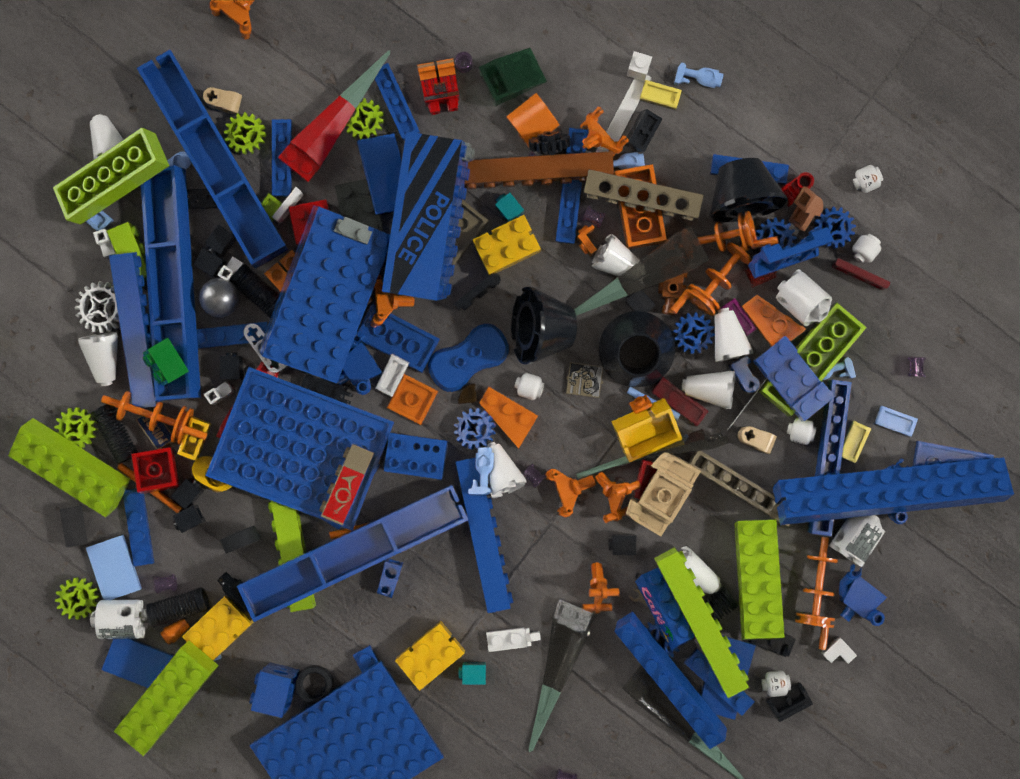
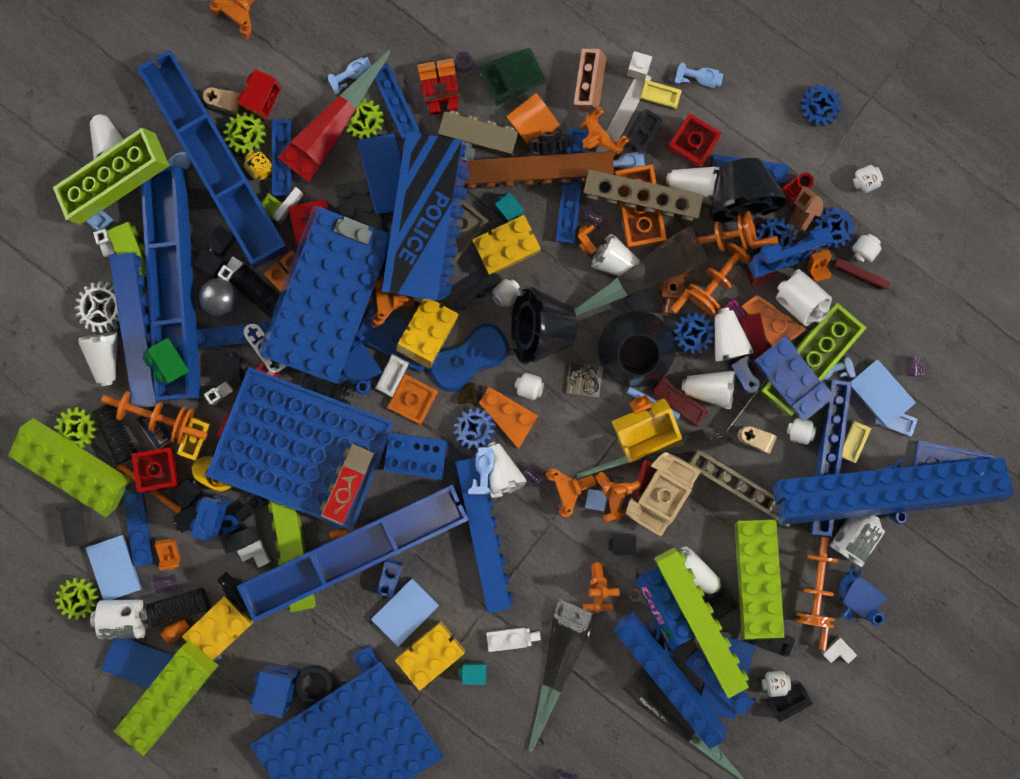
(168, 554): none -> orange bracket
(209, 517): none -> blue piece
(243, 514): none -> black piece
(257, 165): none -> yellow head
(257, 551): none -> white piece
(259, 94): none -> red brick
(353, 71): none -> light blue piece
(405, 612): none -> light blue tile
(427, 332): none -> yellow piece
(479, 134): none -> dark tan brick
(505, 293): none -> white head
(590, 80): none -> nougat brick
(595, 500): none -> light blue tile
(694, 141): none -> red brick
(695, 180): none -> white cone
(756, 335): none -> dark red tile
(818, 265): none -> orange bracket
(828, 106): none -> blue gear
(882, 393): none -> light blue tile

